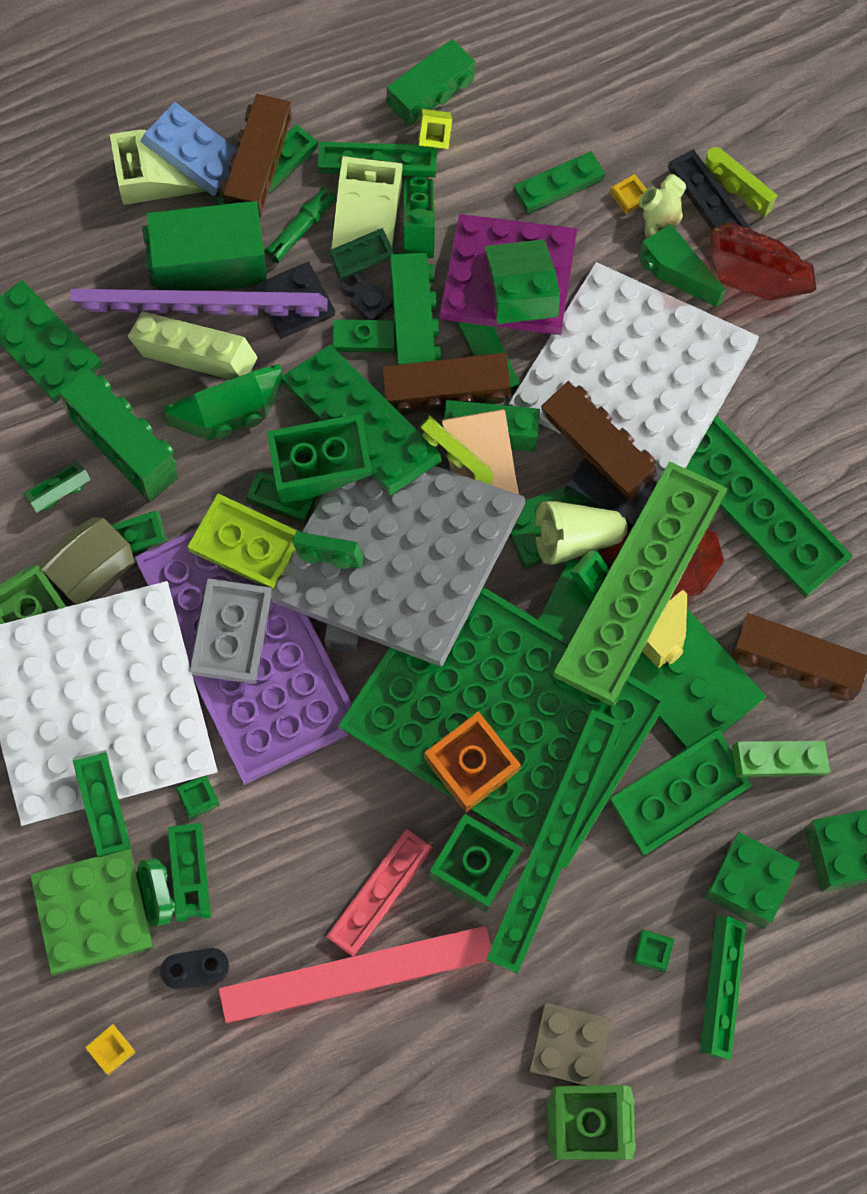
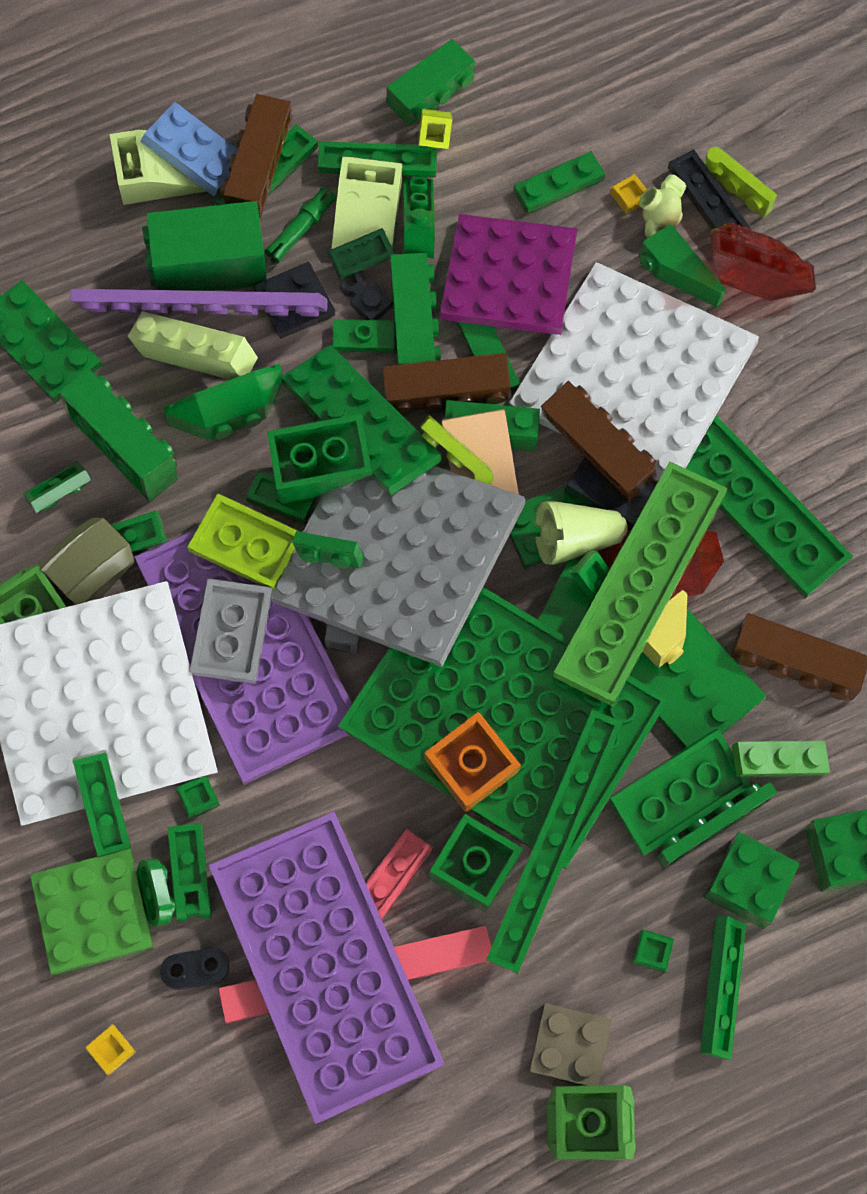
(326, 967): none -> medium lavender plate
(522, 281): green slope -> none
(726, 816): none -> green plate

